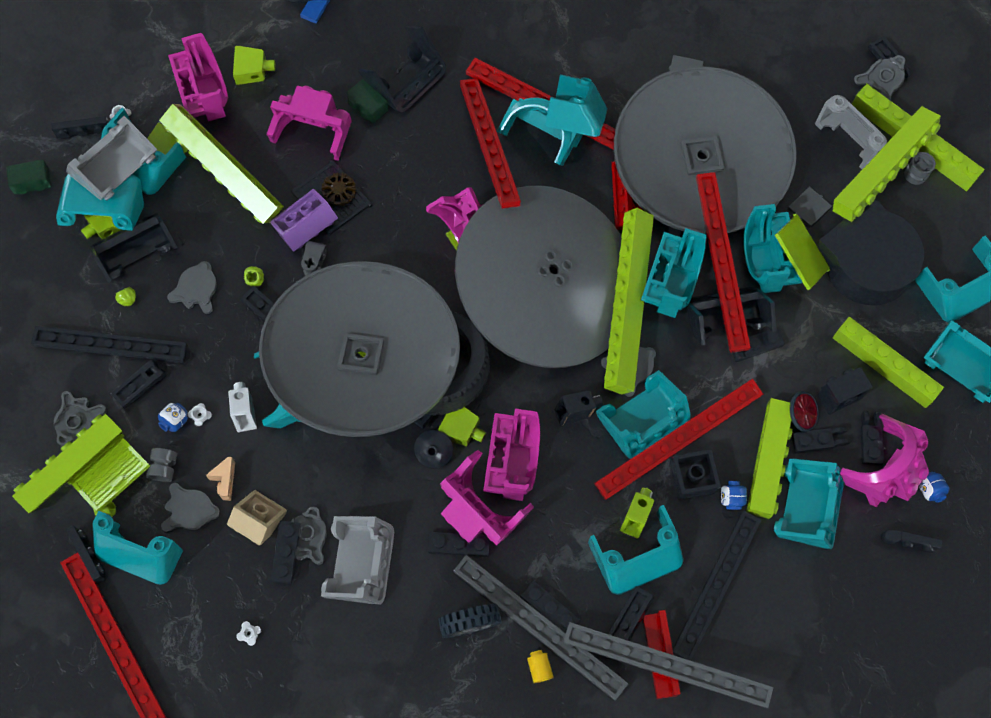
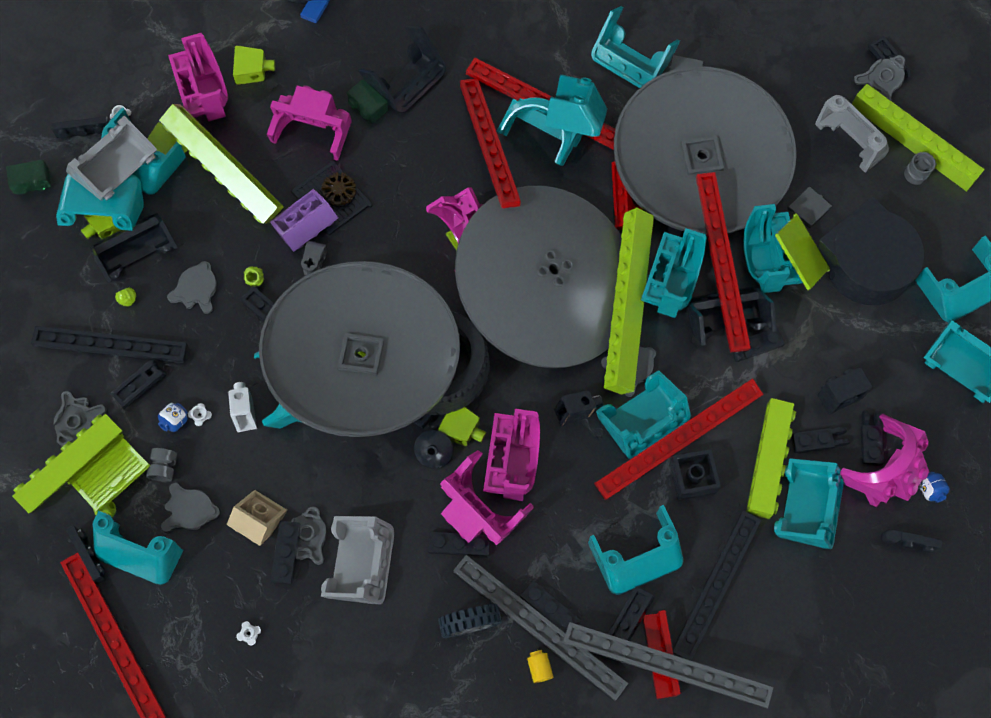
(225, 473): light nougat slope -> none
(625, 61): none -> teal windscreen
(638, 513): lime torso -> none
(734, 495): blue head -> none
(804, 411): dark red wheel -> none
(886, 164): lime brick -> none
(888, 362): lime brick -> none

